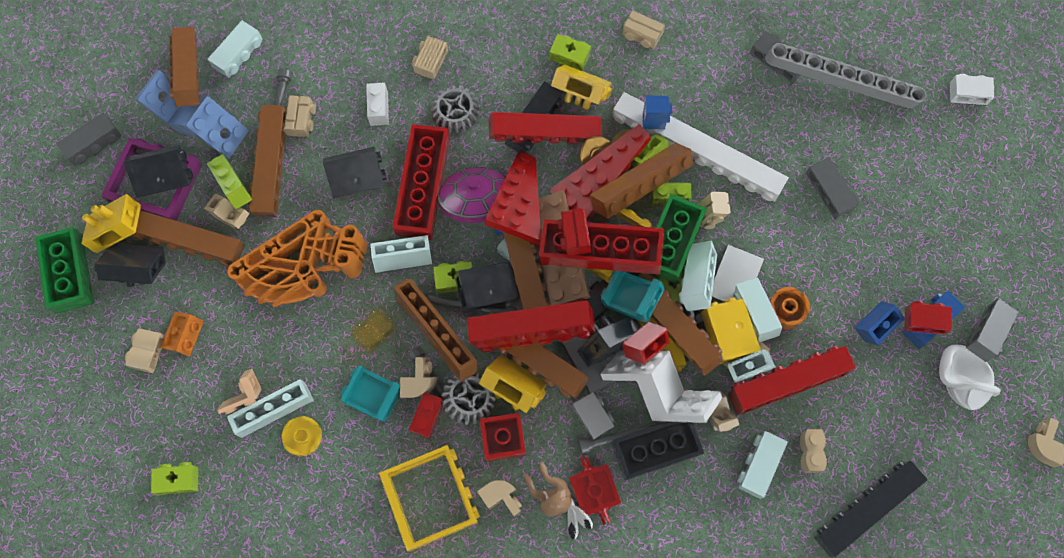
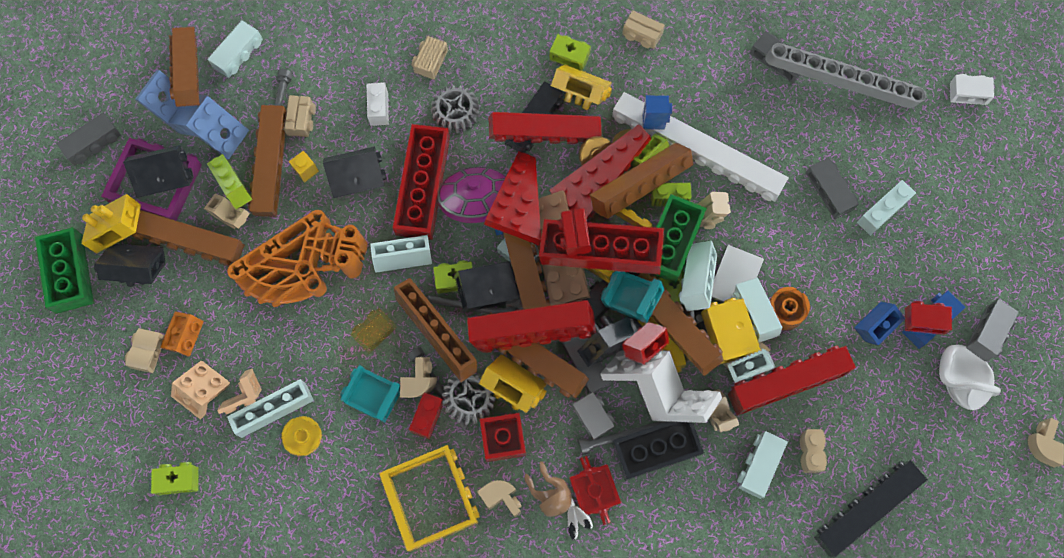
(198, 388): none -> light nougat bracket
(303, 166): none -> yellow brick
(886, 207): none -> light aqua brick

